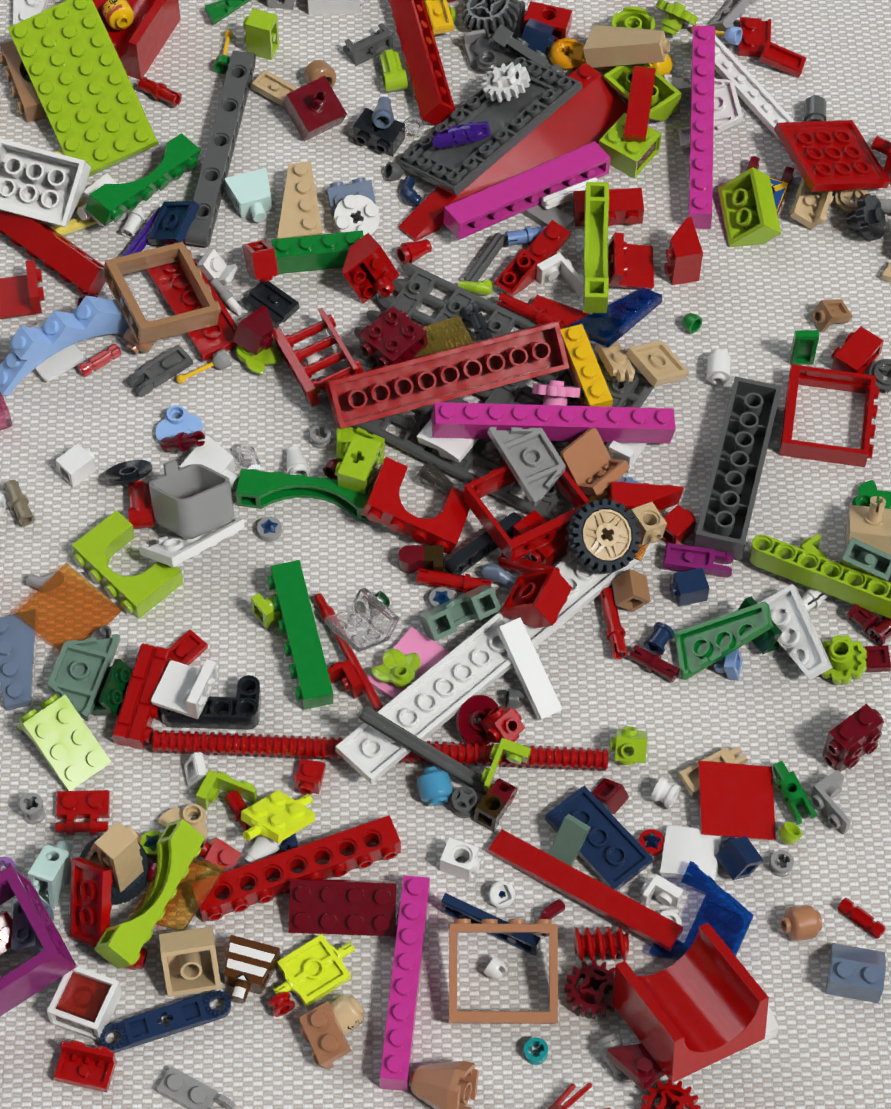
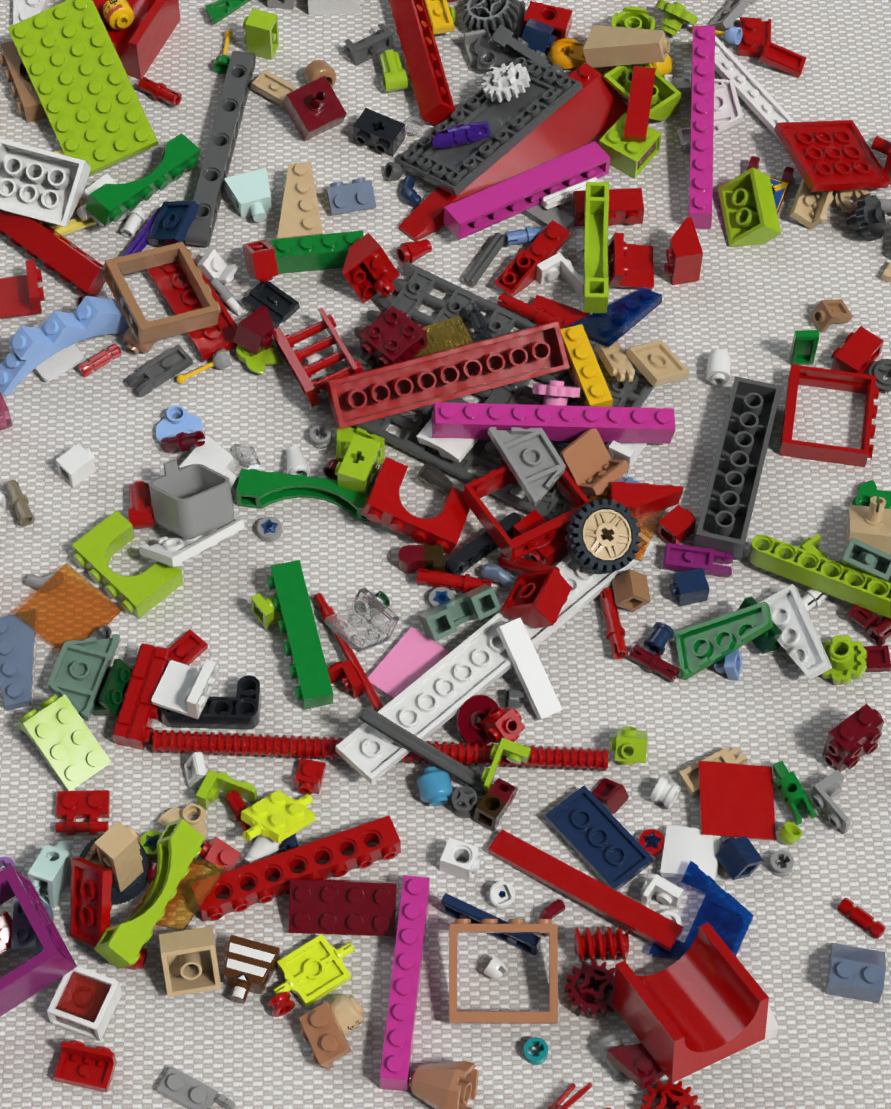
(36, 814): light grey bush -> none
(128, 472): black dish -> none
(185, 1016): dark blue piece -> none
(356, 204): white plate -> none
(383, 113): sand blue cone -> none
(397, 668): lime plate -> none
(481, 288): lime arm -> none
(569, 840): sand green tile -> none
(650, 523): tan brick -> none
(692, 322): green hinge -> none
(801, 922): nougat head -> none
(815, 109): dark grey brick -> none

